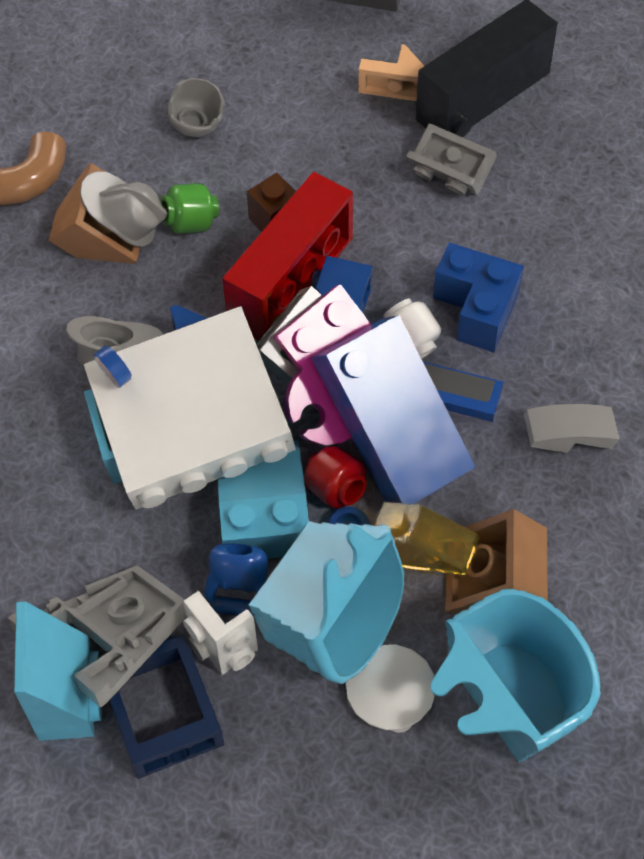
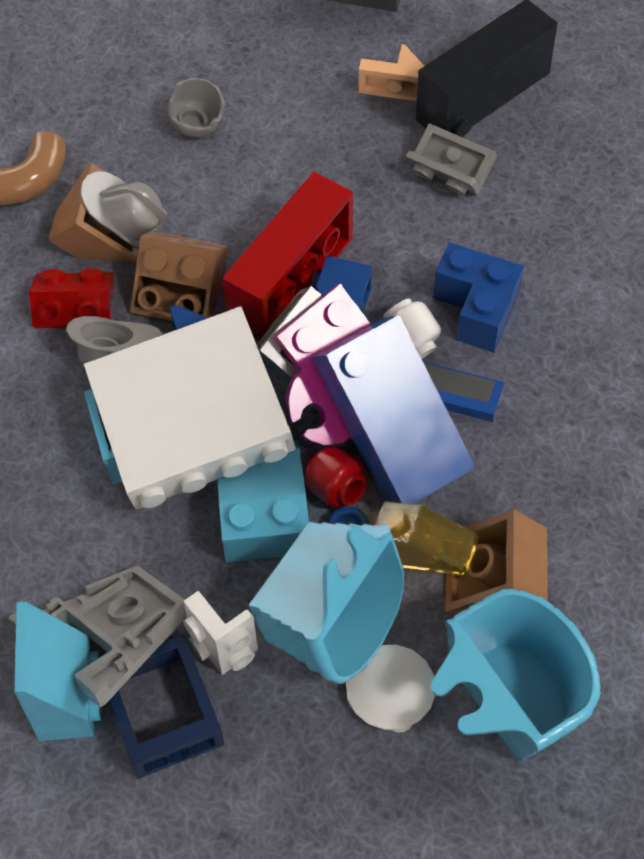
(63, 296): none -> red bracket
(112, 366): blue tile -> none
(177, 272): none -> medium nougat slope
(189, 208): bright green head -> none
(235, 568): blue piece -> none
(268, 199): reddish brown brick -> none
(566, 424): light grey slope -> none

